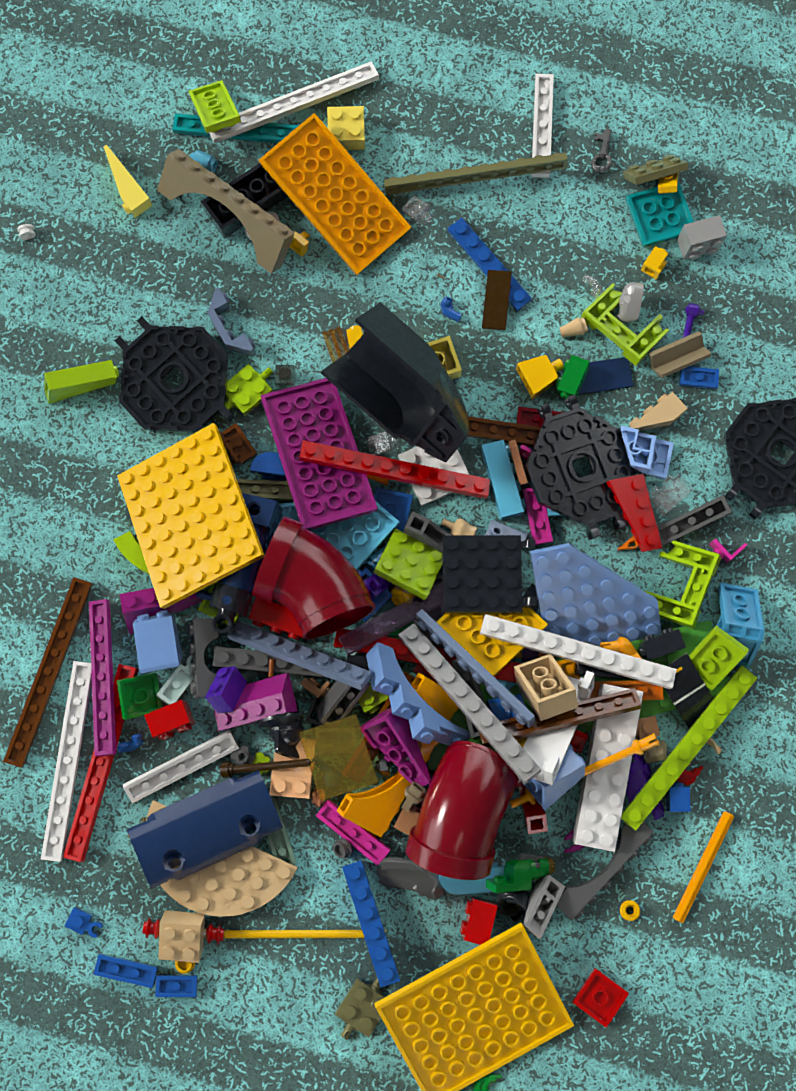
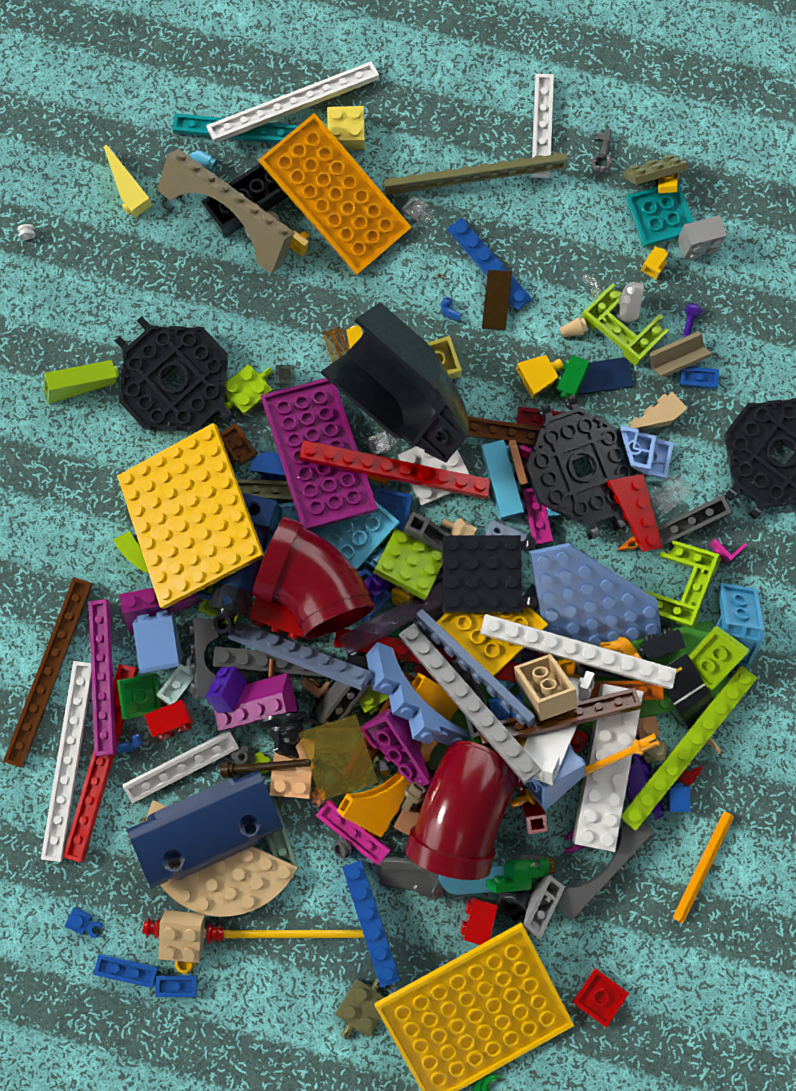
(214, 106): lime plate -> none
(240, 344): sand blue slope -> none
(636, 910): yellow plate -> none

